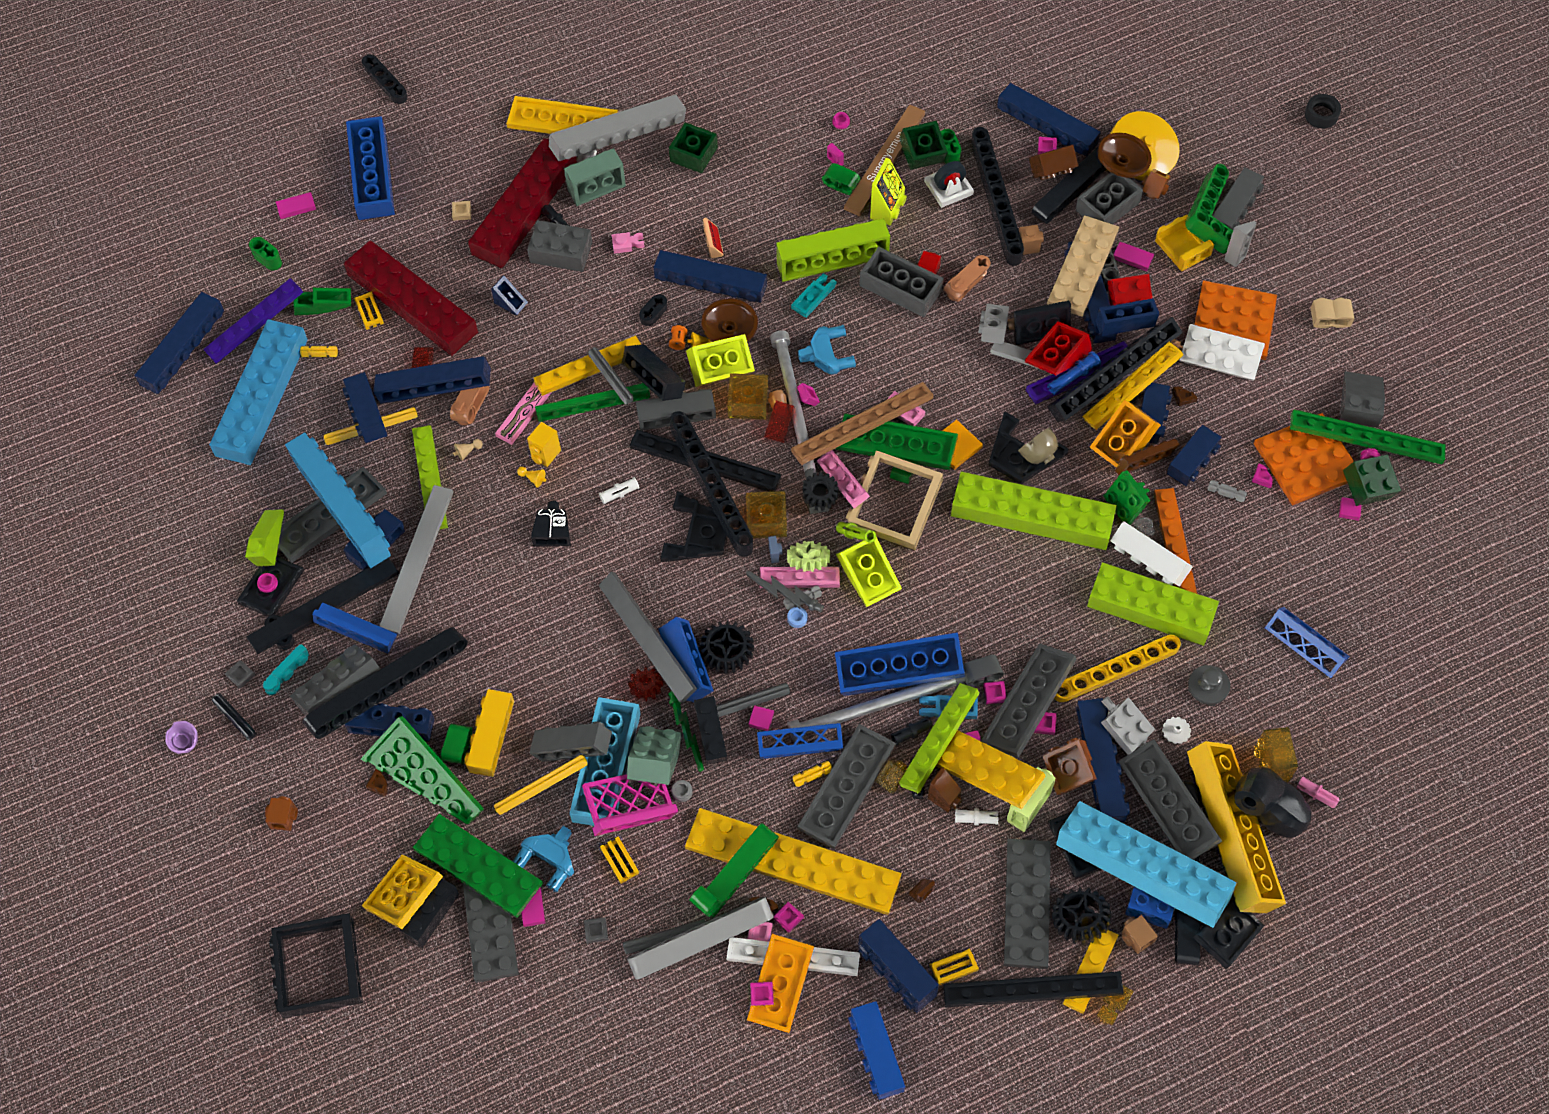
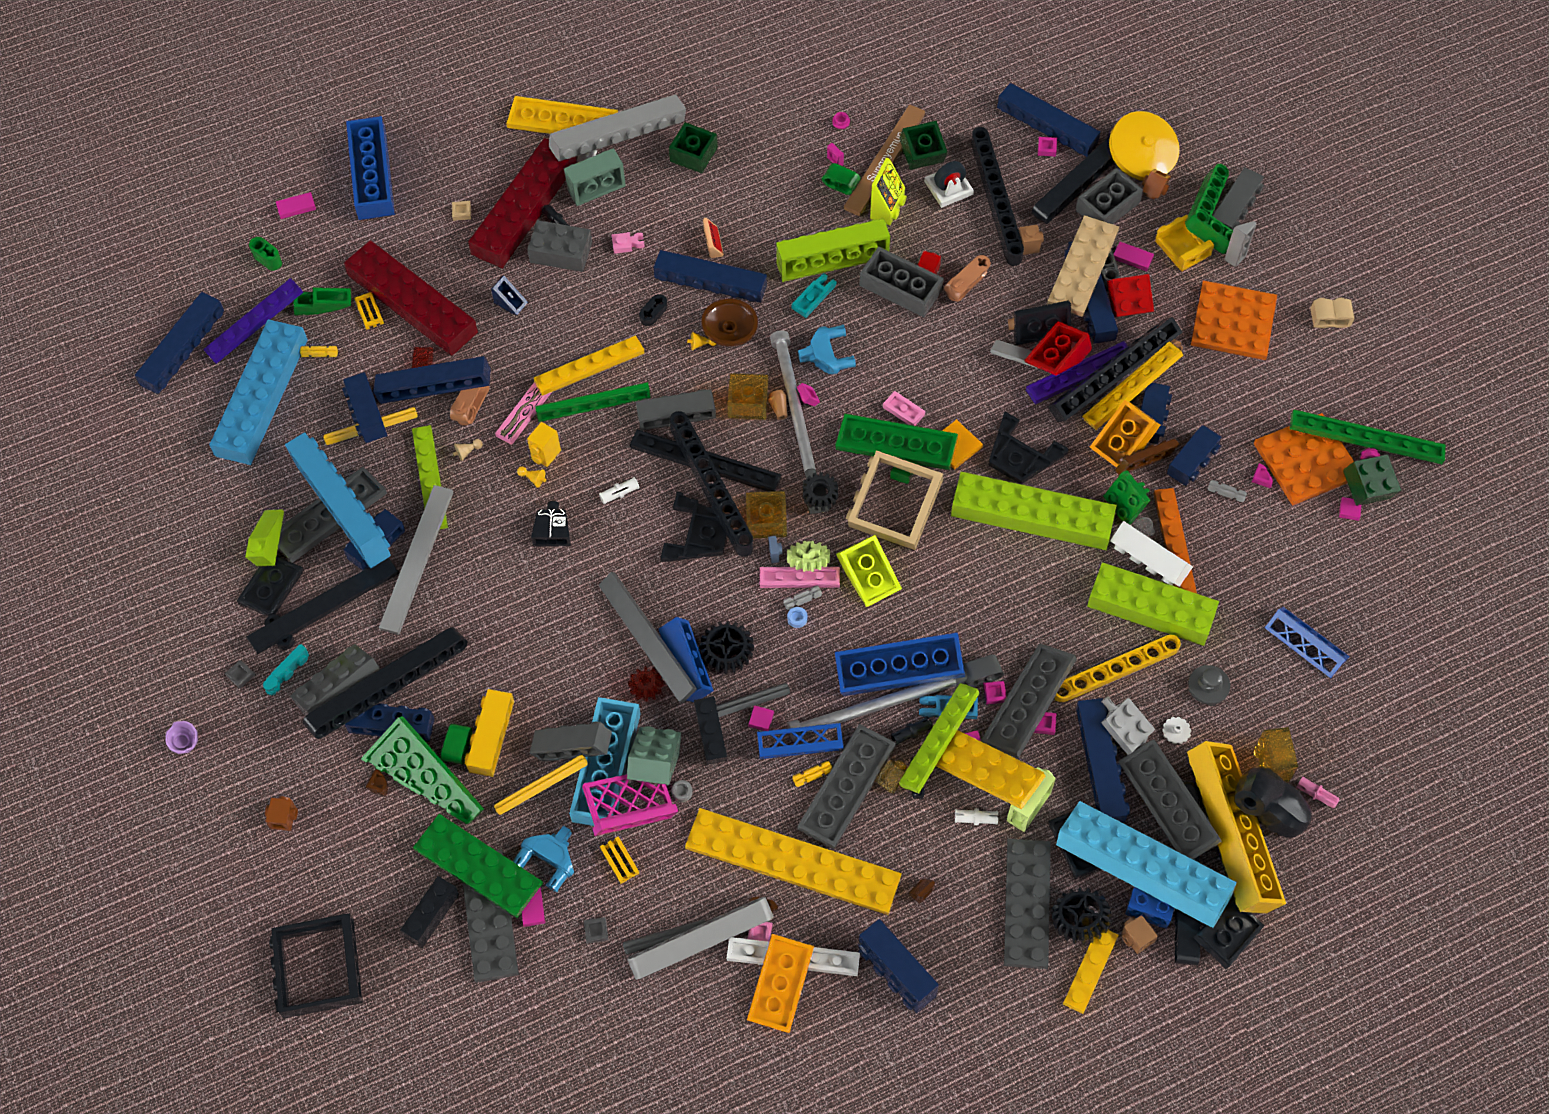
(233, 716): black axle -> none
(267, 582): dark pink plate -> none
(354, 627): blue fence -> none
(385, 78): black beam -> none
(402, 891): yellow plate -> none
(610, 375): dark grey axle -> none
(653, 372): black brick -> none
(675, 334): orange bush -> none
(690, 740): green piece -> none
(715, 896): green beam -> none
(718, 359): neon yellow slope -> none
(761, 993): dark pink tile -> none
(779, 421): clear red plate -> none
(788, 917): dark pink tile -> none
(794, 598): dark grey piece -> none
(846, 481): bright pink tile -> none
(861, 535): lime pin -> none
(862, 423): medium nougat tile -> none
(877, 1050): blue brick -> none
(945, 791): reddish brown slope -> none
(952, 145): green beam -> none
(959, 974): yellow tile -> none
(993, 323): light grey brick -> none
(1033, 989): black tile -> none
(1040, 448): dark tan cylinder -> none
(1052, 162): reddish brown brick -> none
(1070, 765): dark orange plate -> none
(1081, 368): blue pin -> none
(1107, 1014): clear yellow plate -> none
(1124, 155): reddish brown dish -> none
(1127, 317): dark blue brick -> none
(1183, 396): reddish brown tile -> none
(1222, 352): white plate -> none
(1322, 121): black tyre -> none
(1362, 399): dark grey slope -> none

